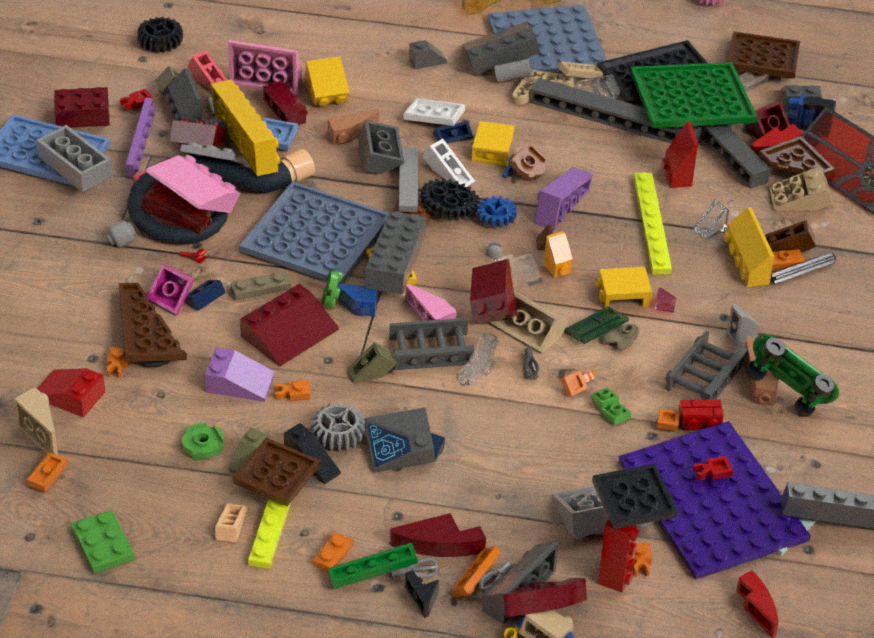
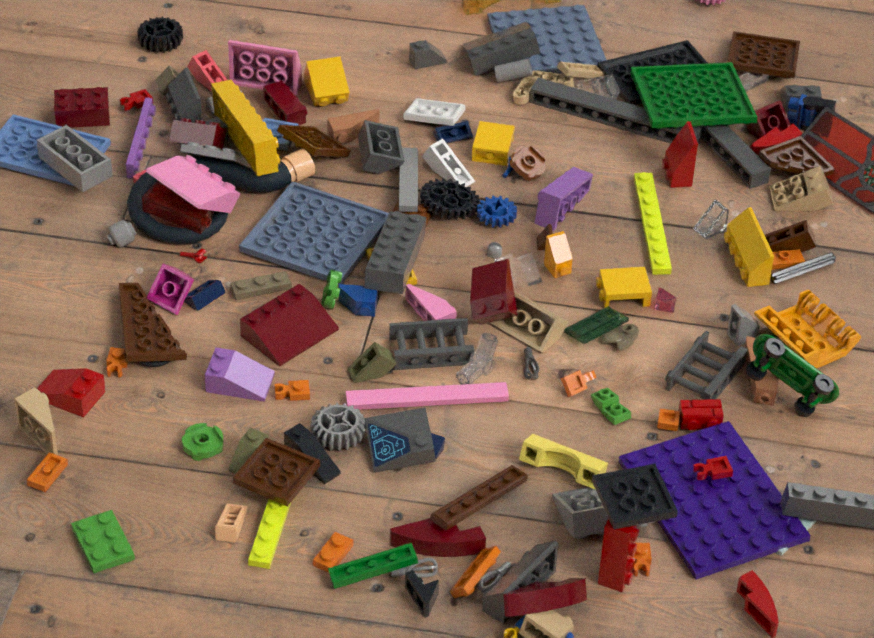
(313, 141): none -> reddish brown plate
(427, 396): none -> bright pink tile
(478, 497): none -> reddish brown tile
(544, 452): none -> light yellow arch
(809, 333): none -> light orange slope

